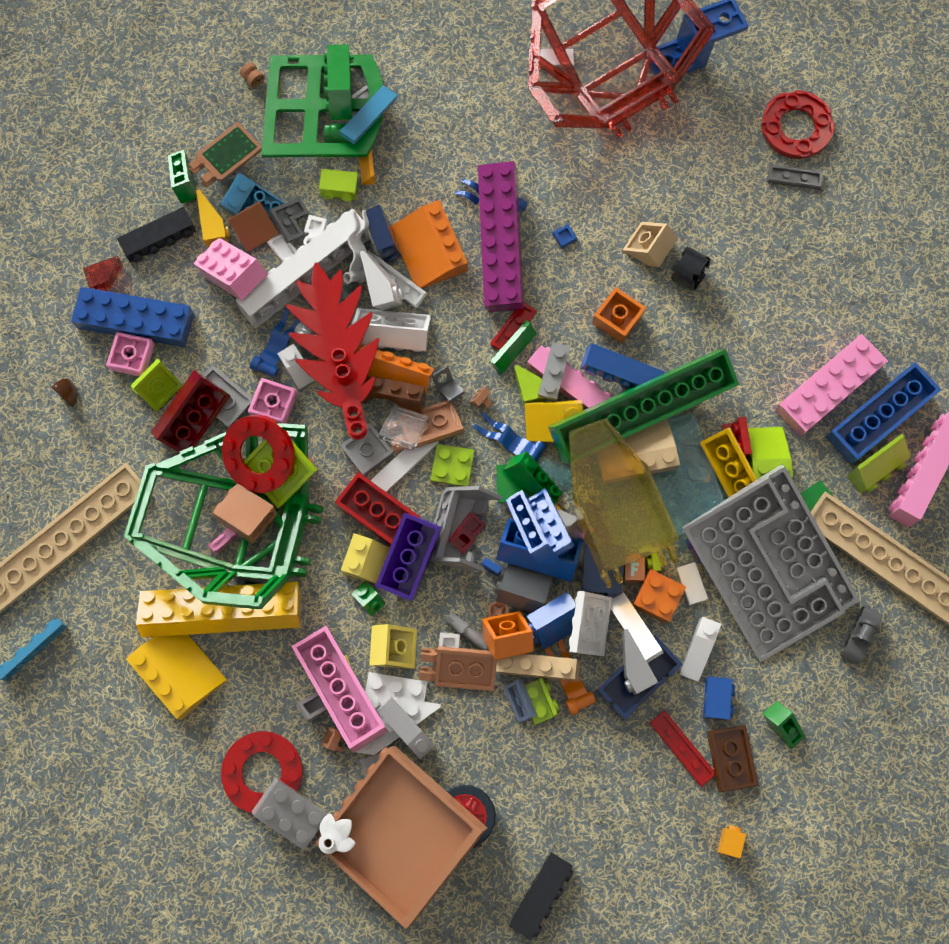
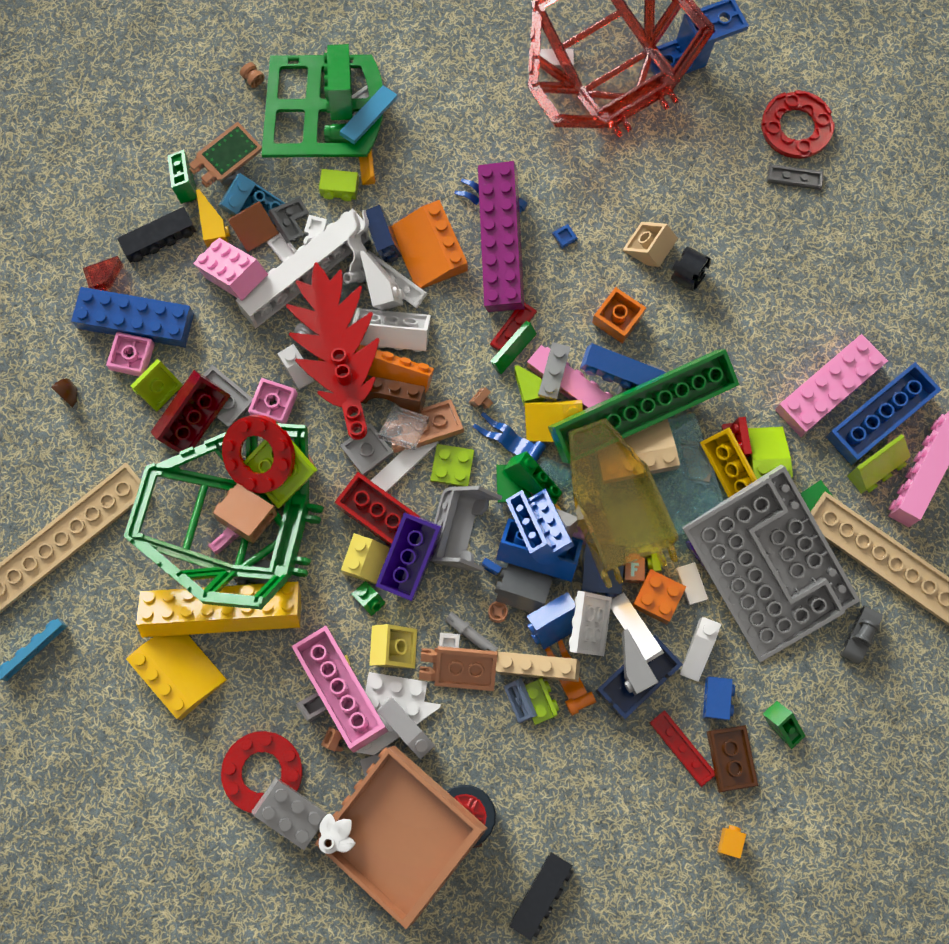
(269, 358): blue flag -> none
(448, 388): dark grey bracket -> none
(466, 532): dark red slope -> none
(507, 635): orange brick -> none

